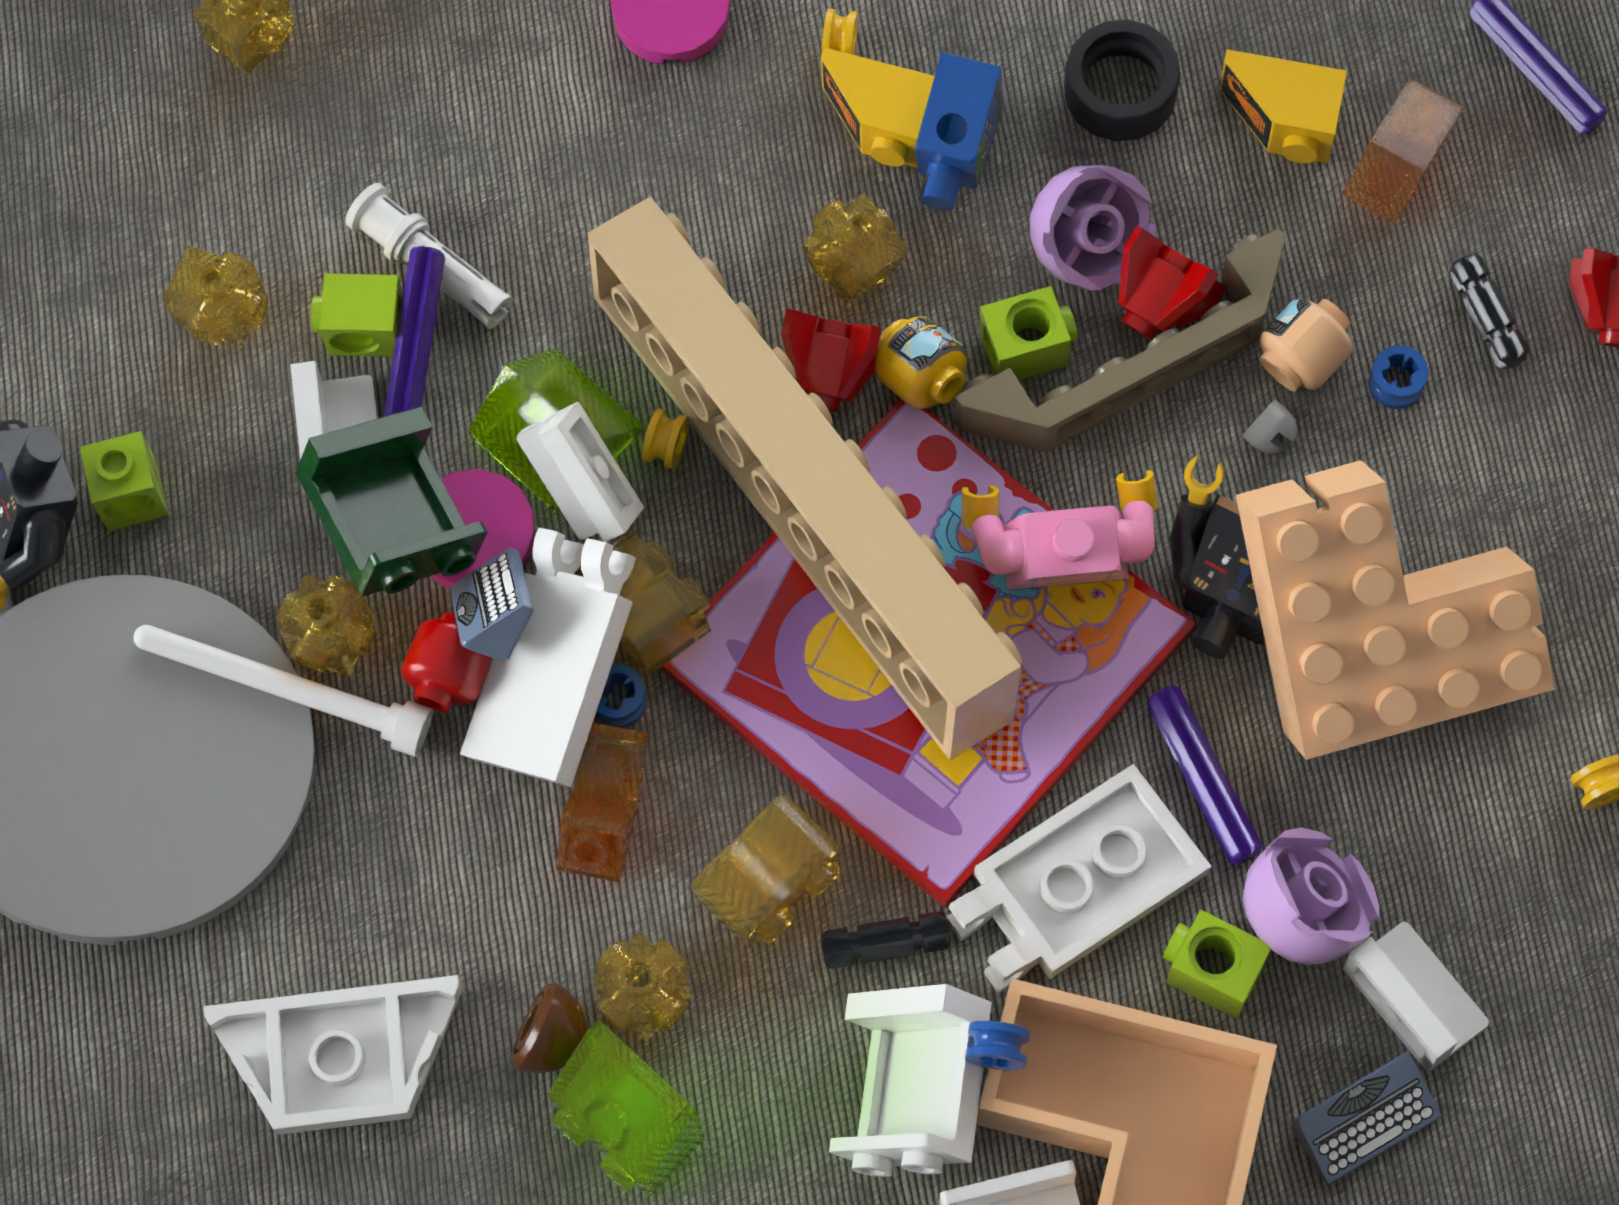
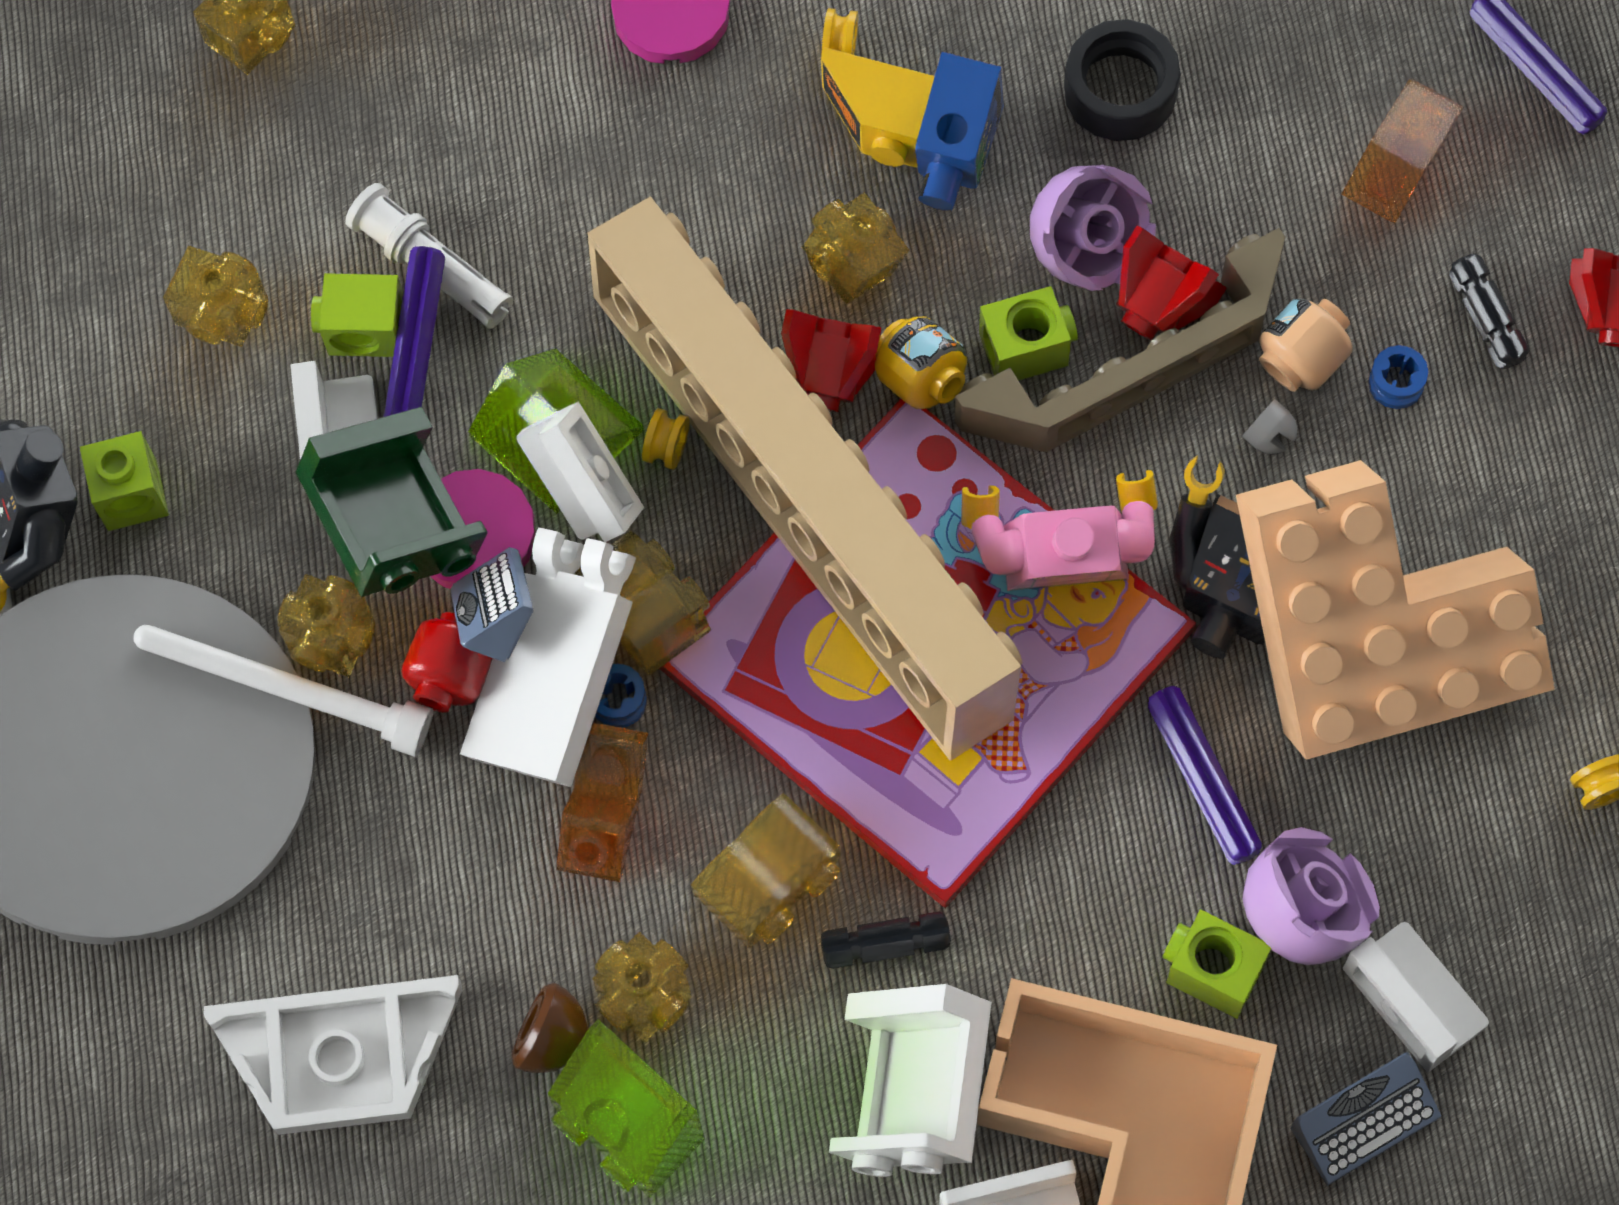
(997, 1045): blue bush -> none
(1079, 879): white tile -> none
(1285, 103): yellow slope -> none

